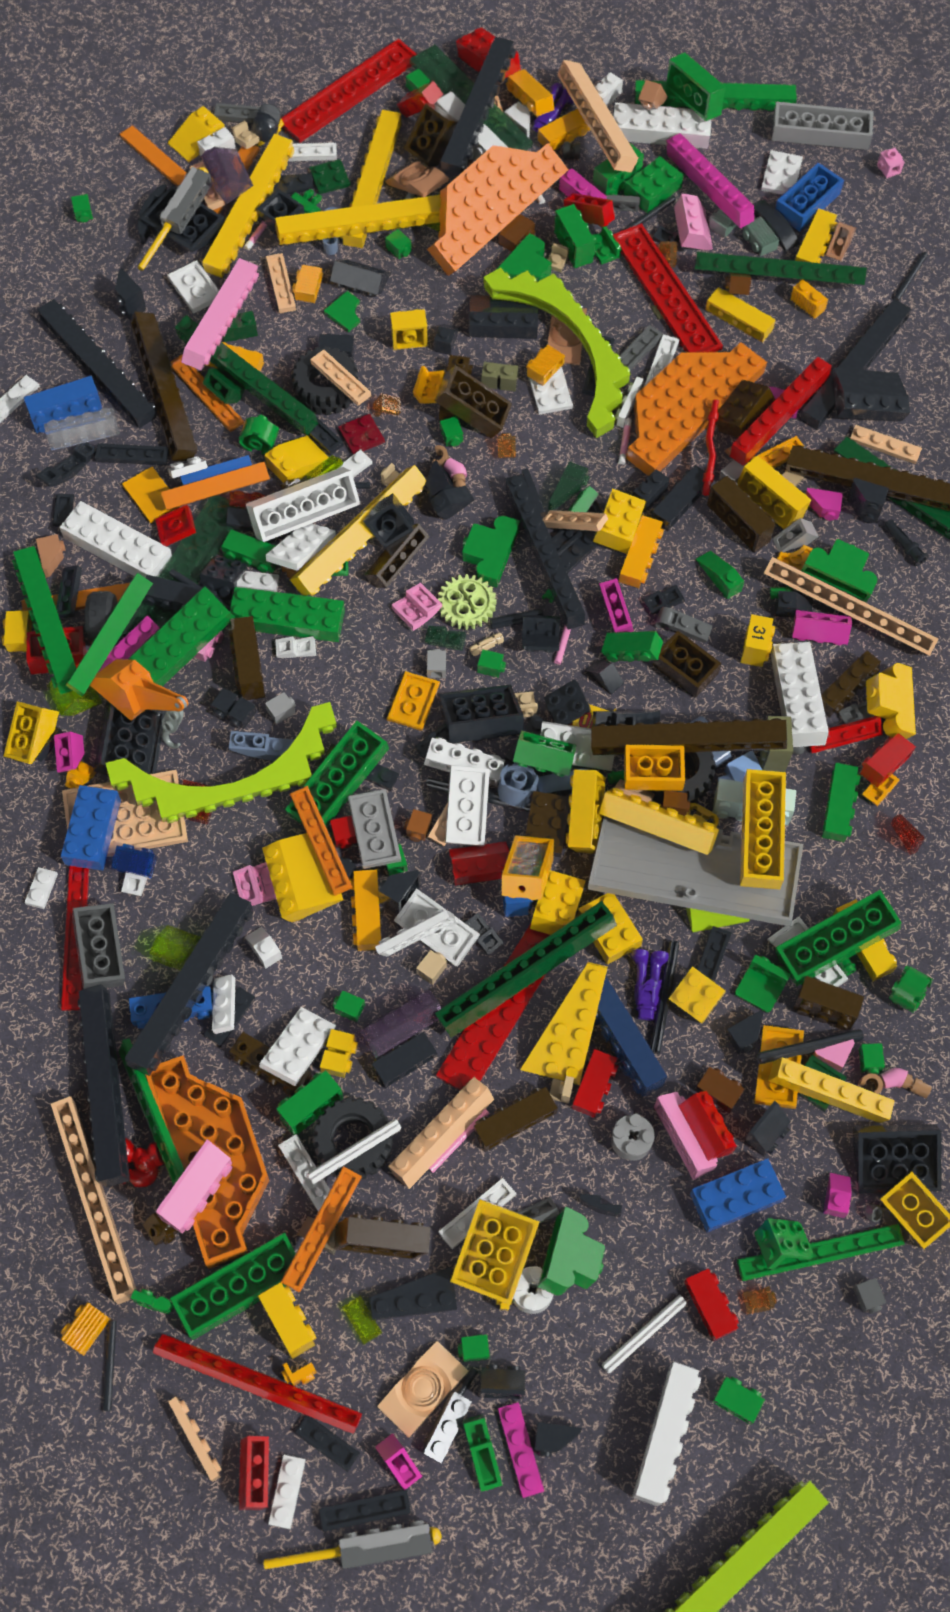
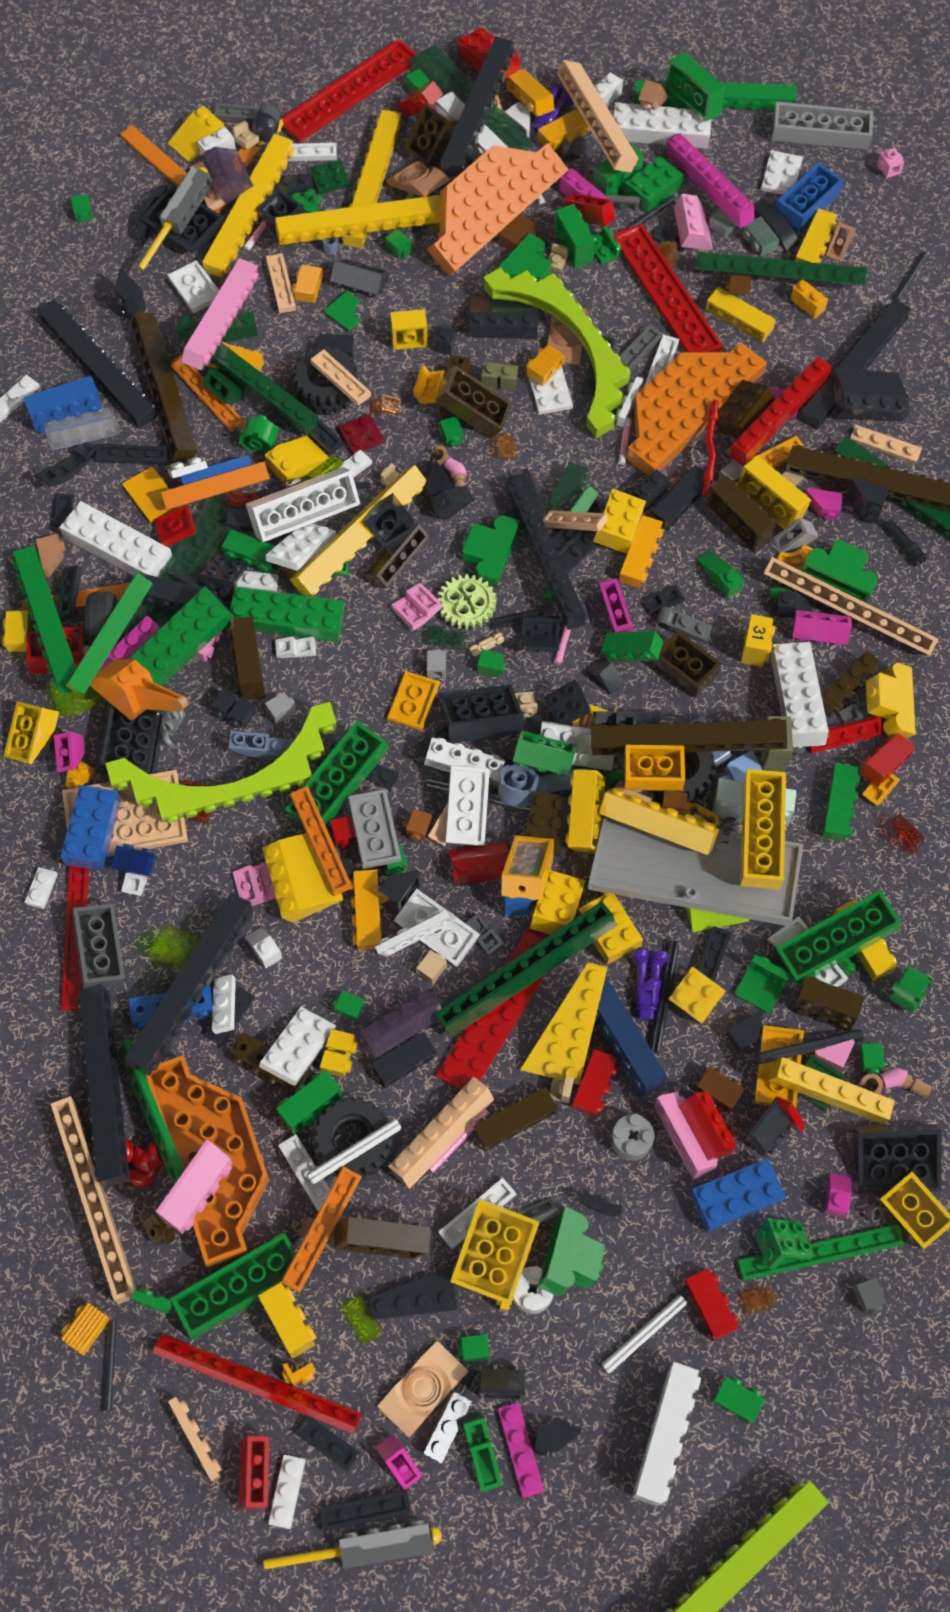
(789, 1109): none -> red tile

